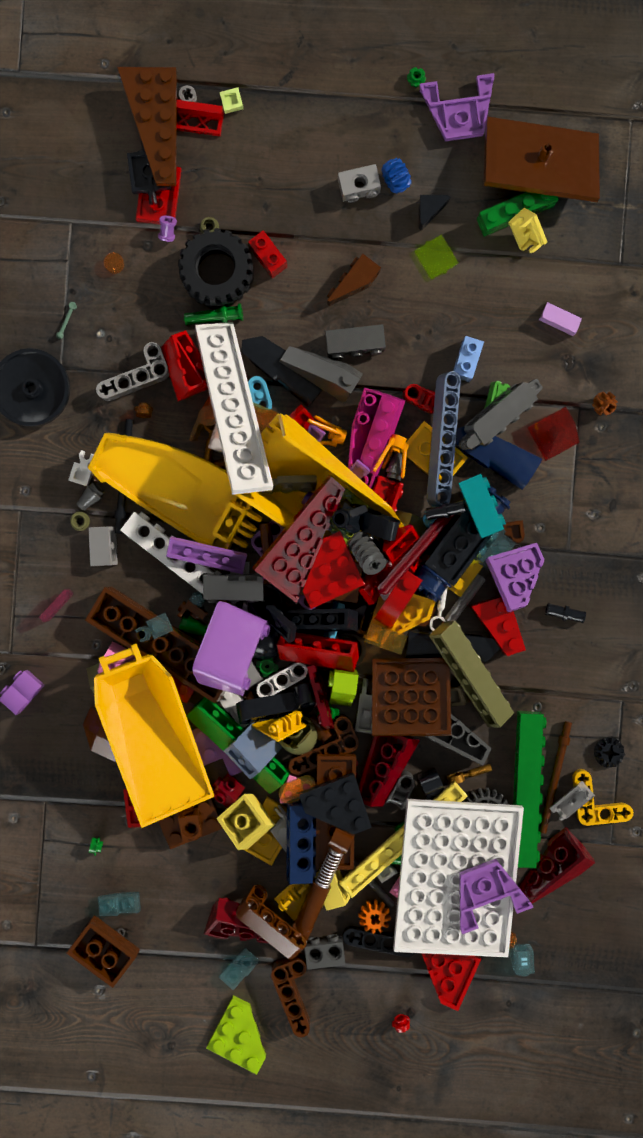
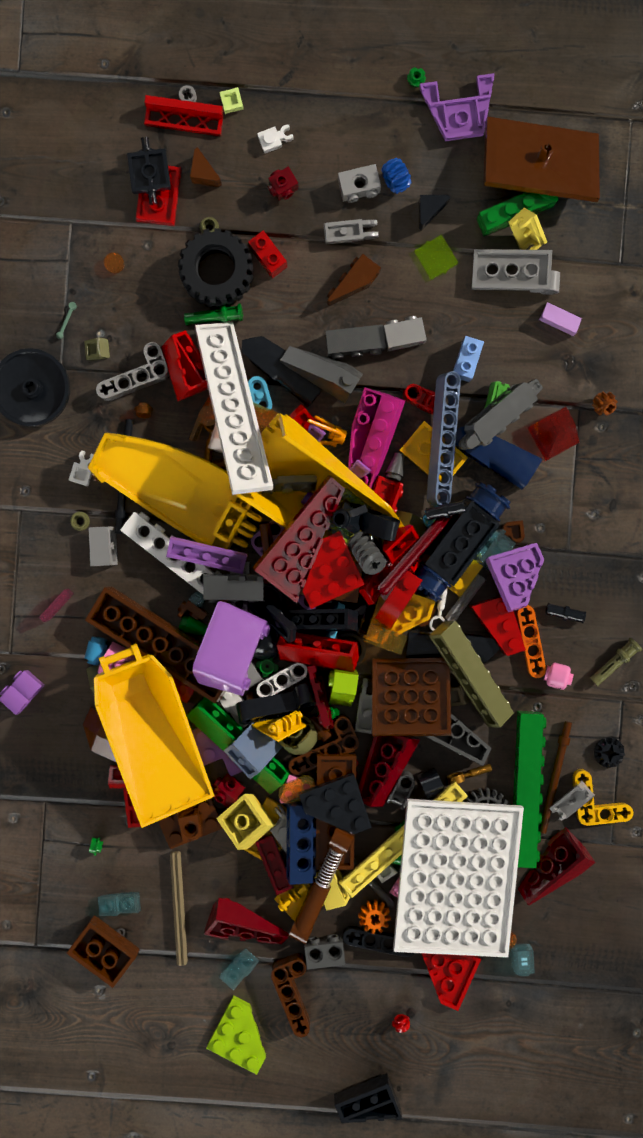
(90, 496): dark grey cone -> none
(95, 649): none -> dark azure brick
(97, 349): none -> olive slope
(115, 778): none -> red slope
(154, 108): reddish brown wing -> none
(156, 627): clear light blue plate -> none
(167, 228): medium lavender bush -> none
(178, 908): none -> dark tan axle
(202, 171): none -> reddish brown slope
(268, 924): reddish brown beam -> none
(271, 138): none -> white plate
(273, 863): none -> dark red tile
(282, 184): none -> dark red brick
(349, 231): none -> light grey hinge
(368, 1101): none -> black wedge
(395, 444): light orange plant -> none
(404, 333): none -> light grey brick
(482, 505): teal brick -> none
(483, 886): medium lavender wing -> none
(529, 641): none -> orange beam
(532, 265): none -> light grey hinge
(558, 676): none -> bright pink head
(622, 655): none -> olive pin

